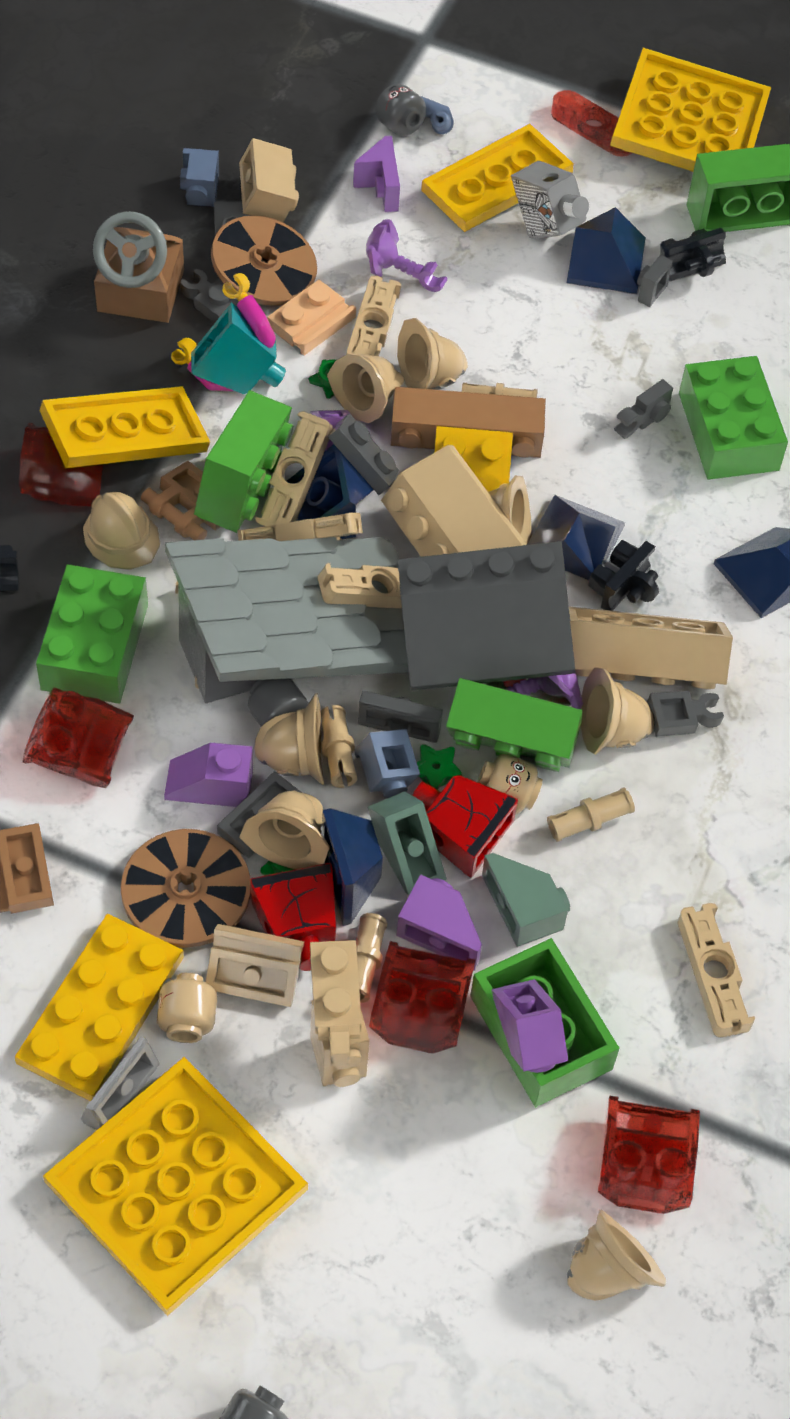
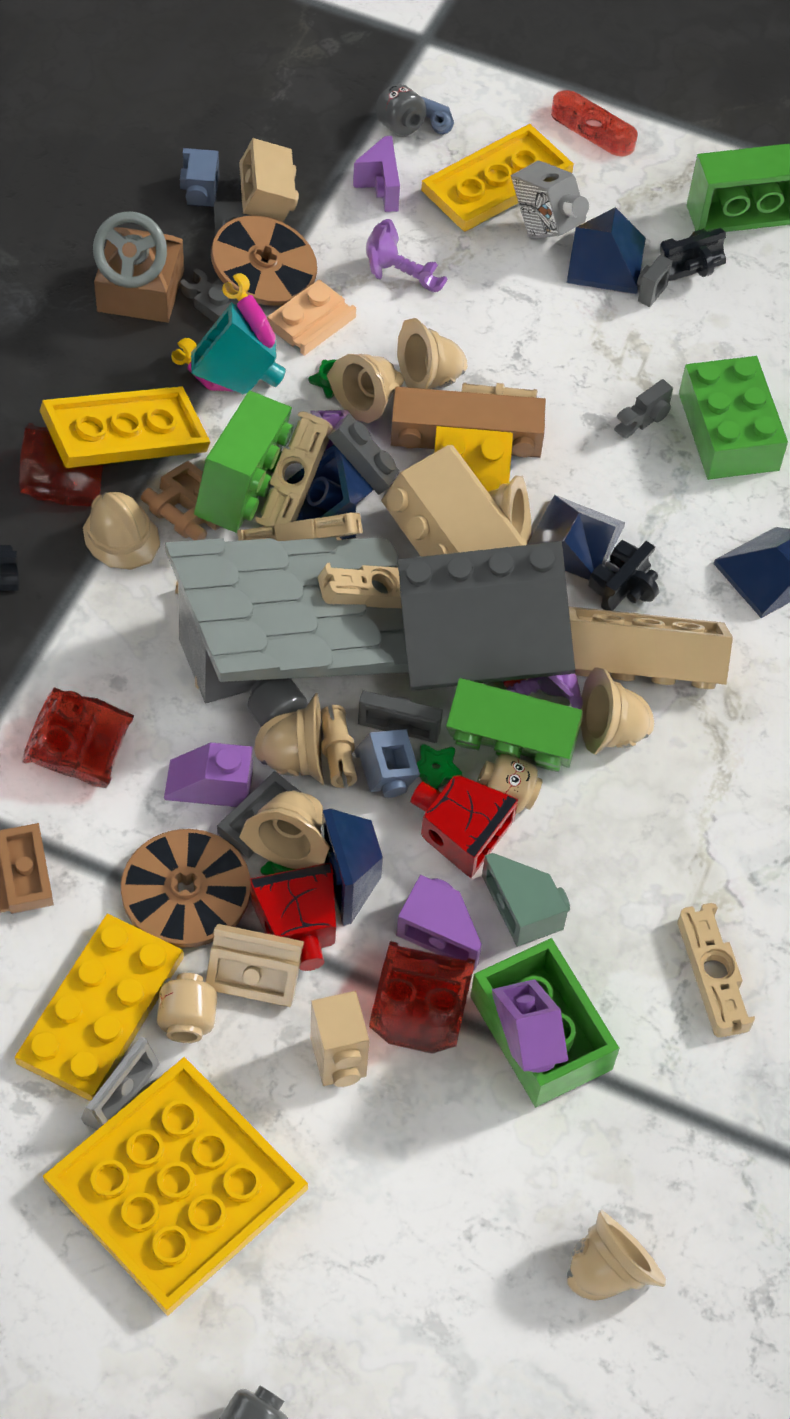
(93, 633): bright green brick -> none
(336, 996): tan hinge -> none
(368, 951): tan pin -> none
(378, 306): tan piece -> none
(406, 839): sand green slope -> none
(590, 814): tan pin -> none
(649, 1156): clear red slope -> none
(679, 714): dark grey plate -> none
(687, 110): yellow plate -> none

